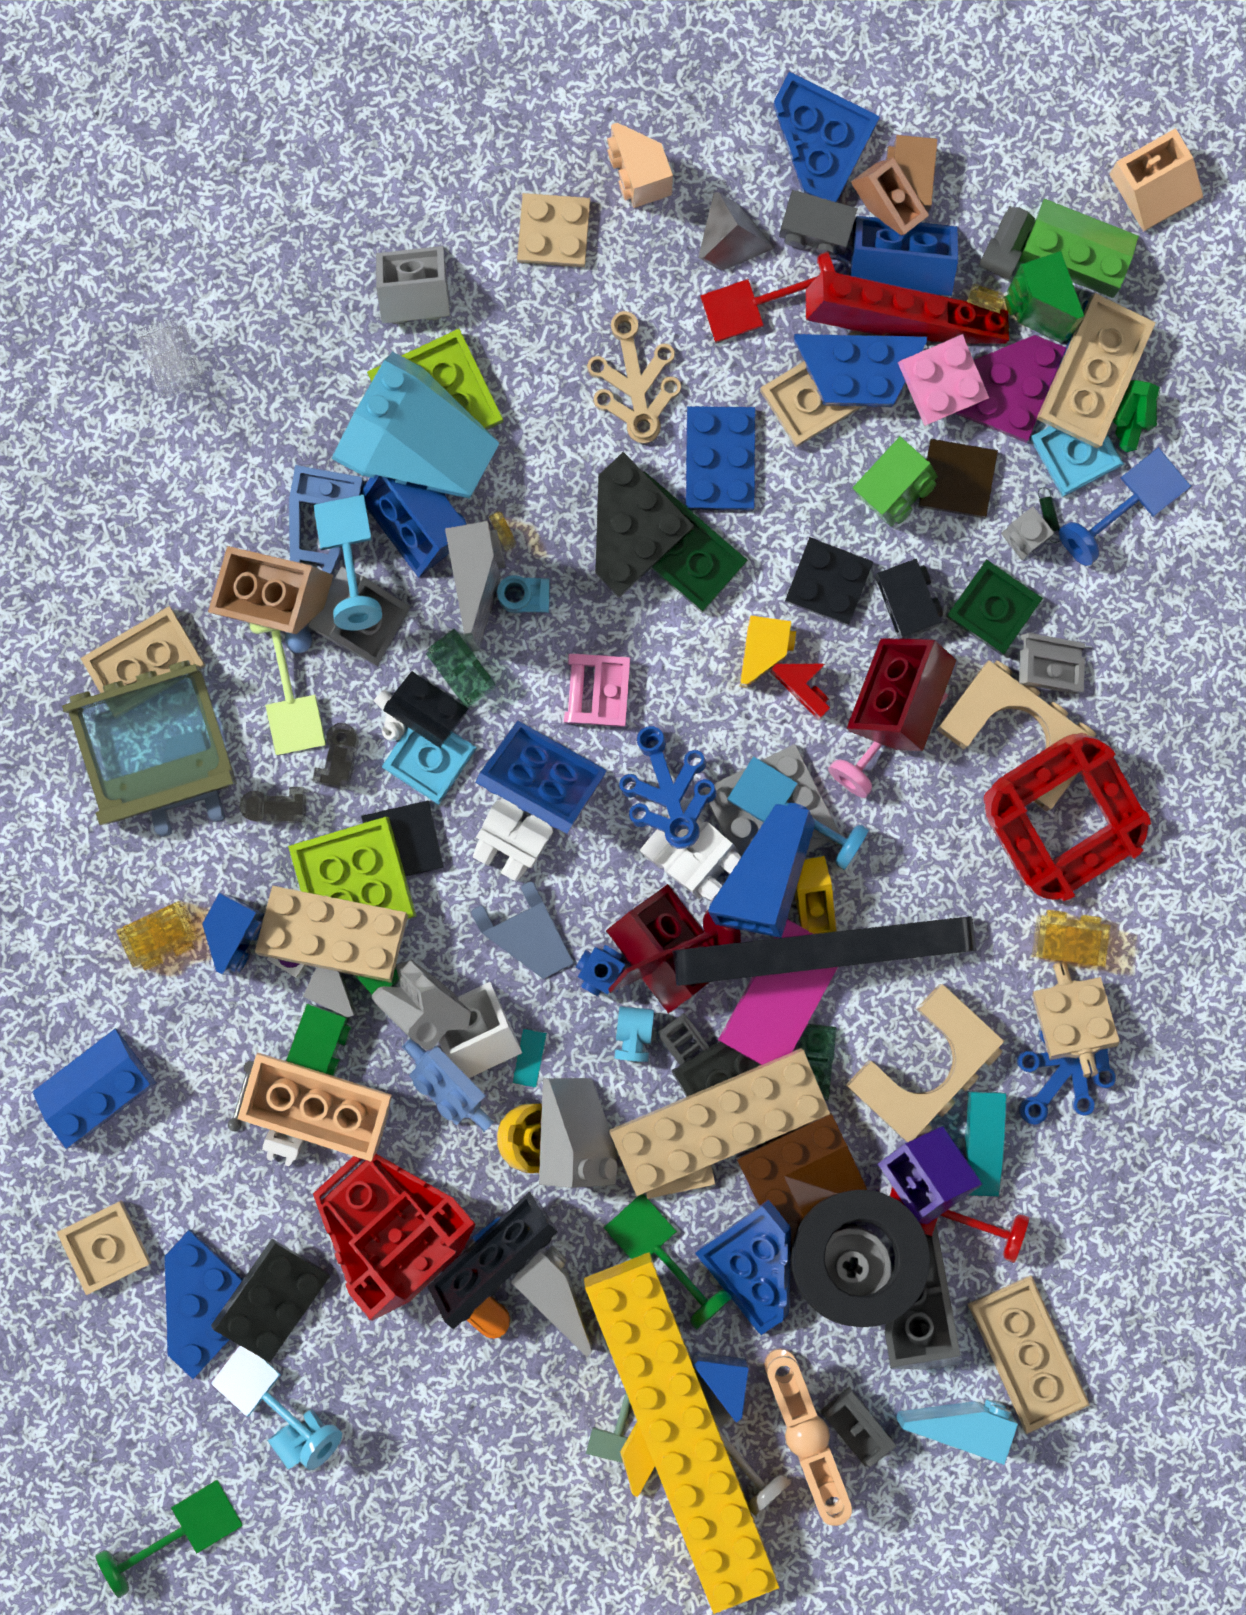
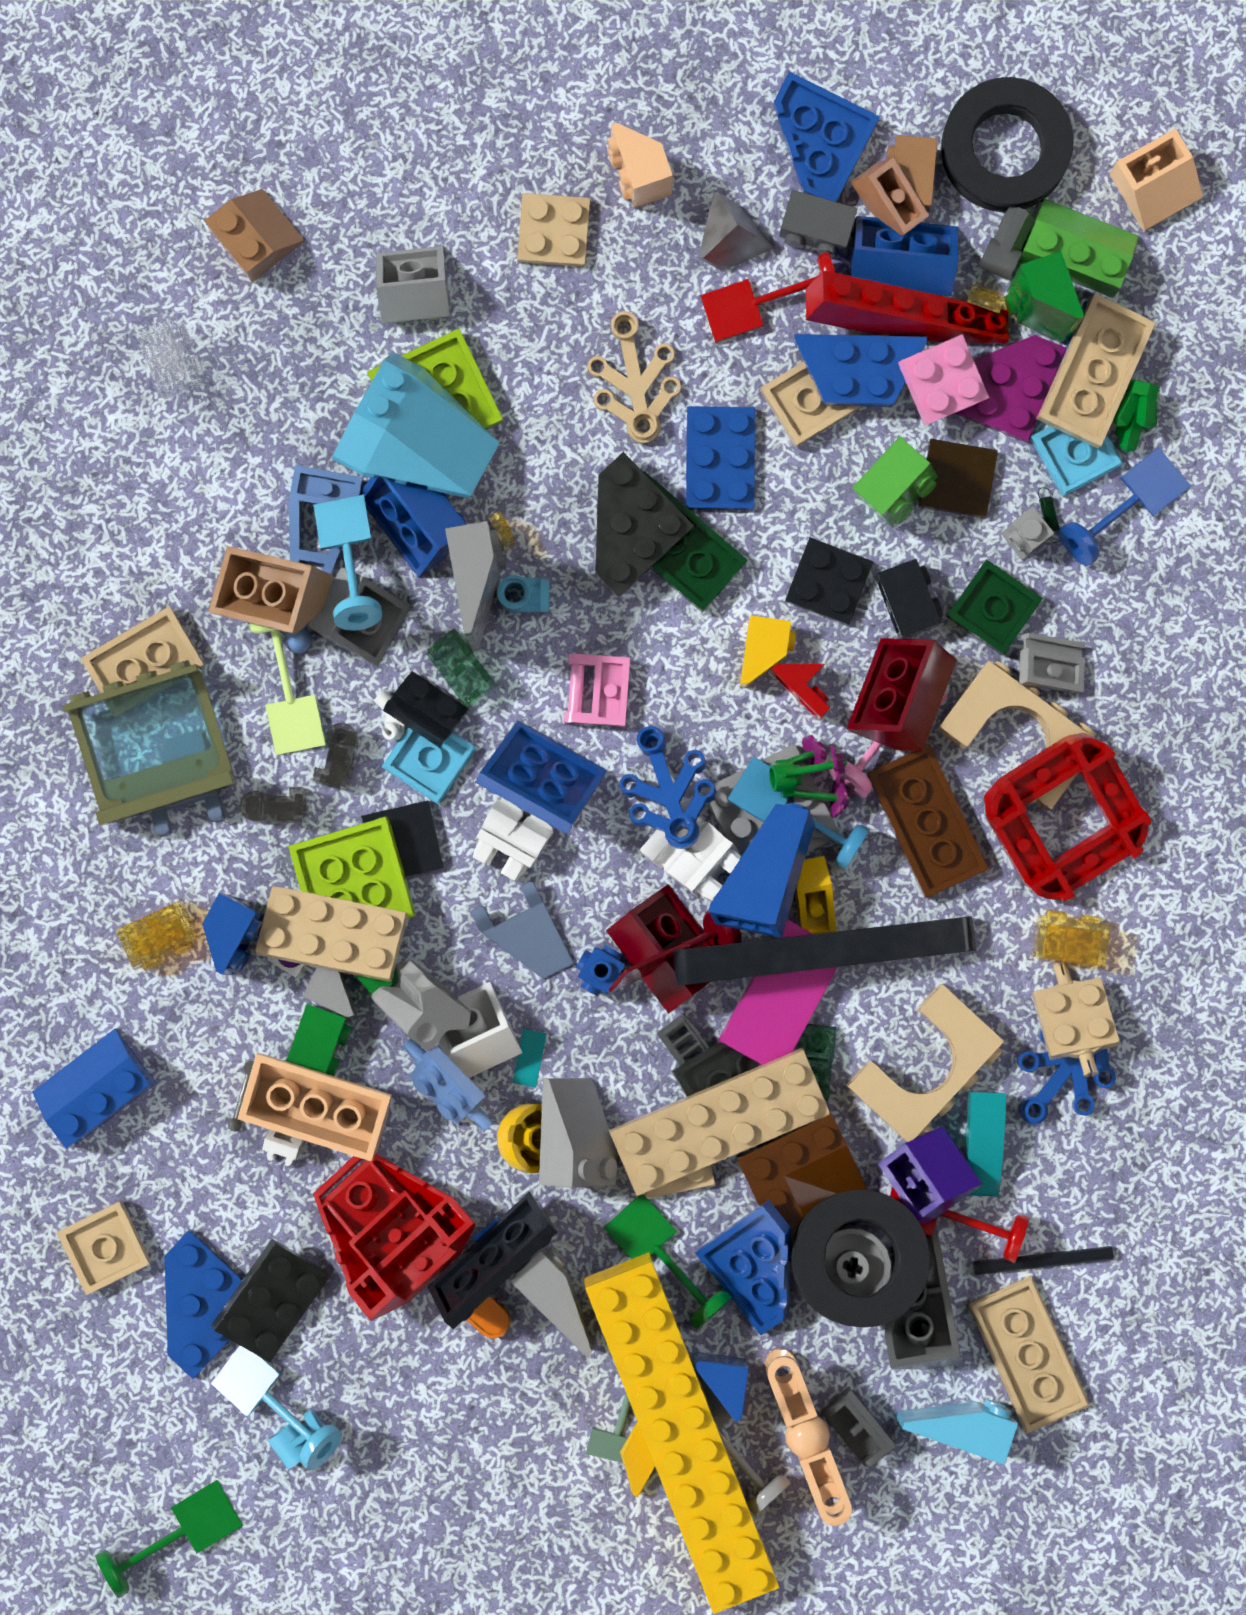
(253, 232): none -> medium nougat slope
(634, 1029): medium azure piece -> none
(786, 775): none -> plant
(927, 821): none -> reddish brown plate
(1016, 98): none -> black tyre
(1044, 1260): none -> black bar

